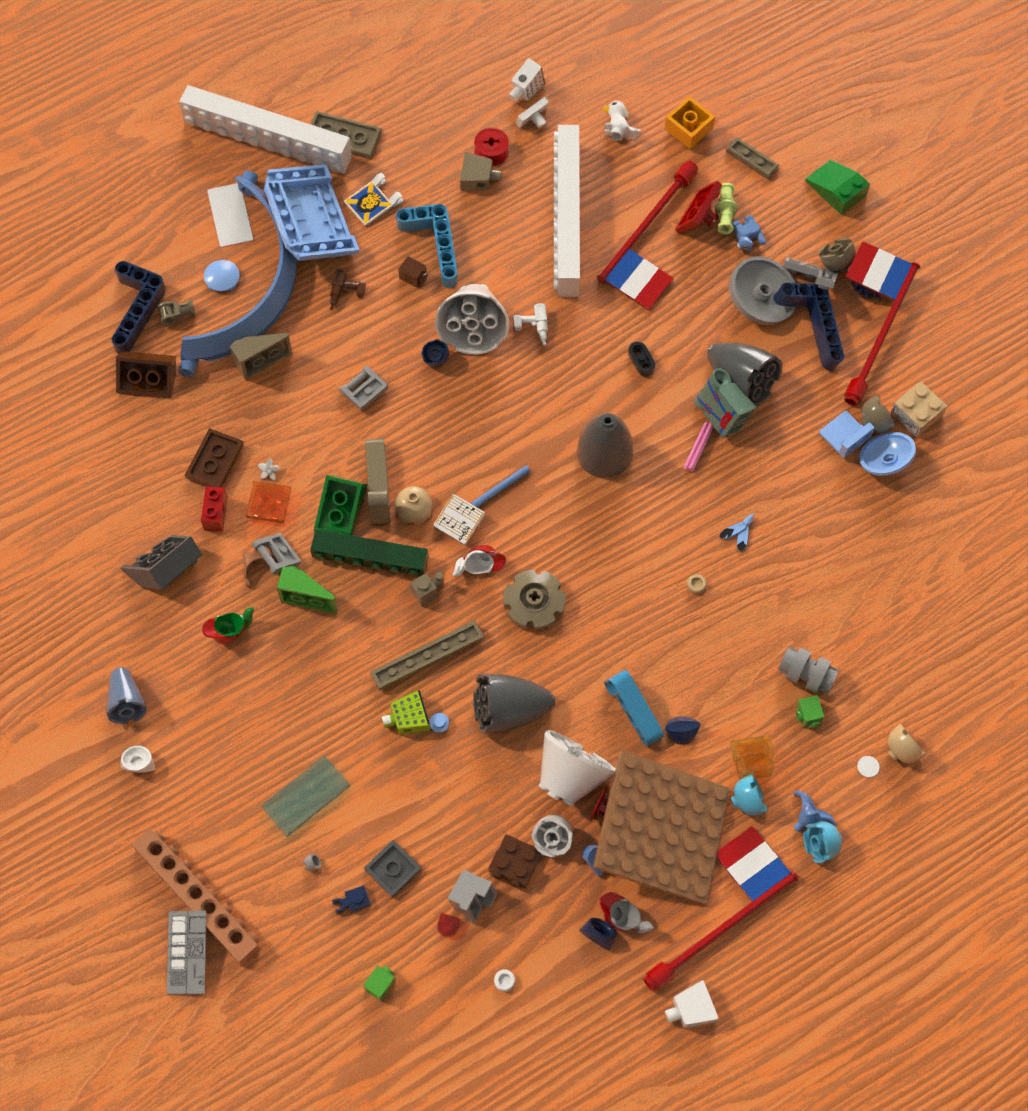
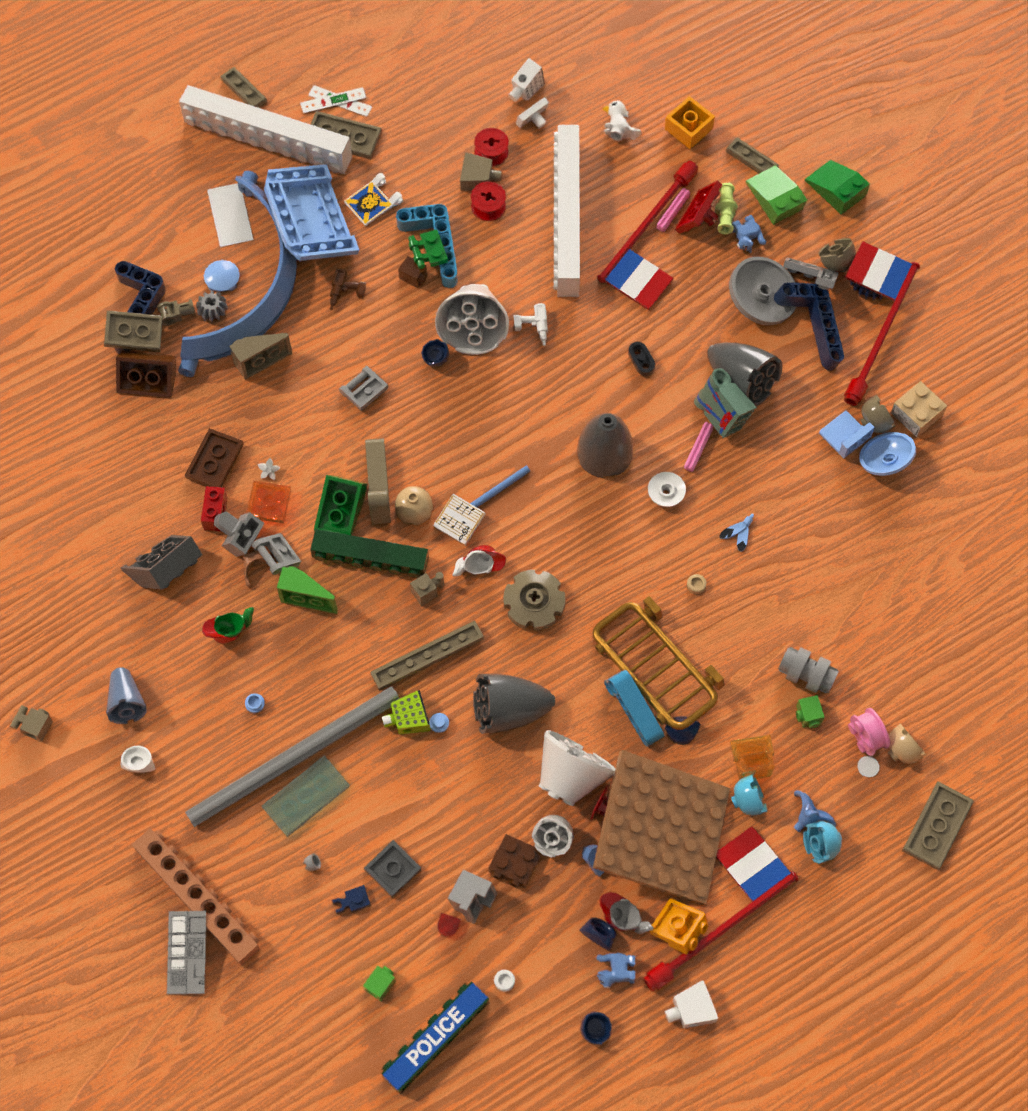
(34, 724): none -> dark tan brick
(133, 331): none -> dark tan tile
(211, 306): none -> light grey gear
(239, 531): none -> light grey brick
(243, 88): none -> dark tan tile
(254, 703): none -> light blue plate
(291, 757): none -> light grey axle
(333, 100): none -> white sticker
(354, 106): none -> white sticker
(433, 248): none -> green plate
(435, 1037): none -> brick
(488, 201): none -> red piece
(596, 1028): none -> dark blue hair
(618, 969): none -> medium blue animal
(651, 609): none -> pearl gold bar
(669, 482): none -> white dish
(673, 210): none -> bright pink axle
(680, 926): none -> light orange plate
(777, 194): none -> bright green slope
(869, 732): none -> bright pink wheel
(938, 825): none -> dark tan tile

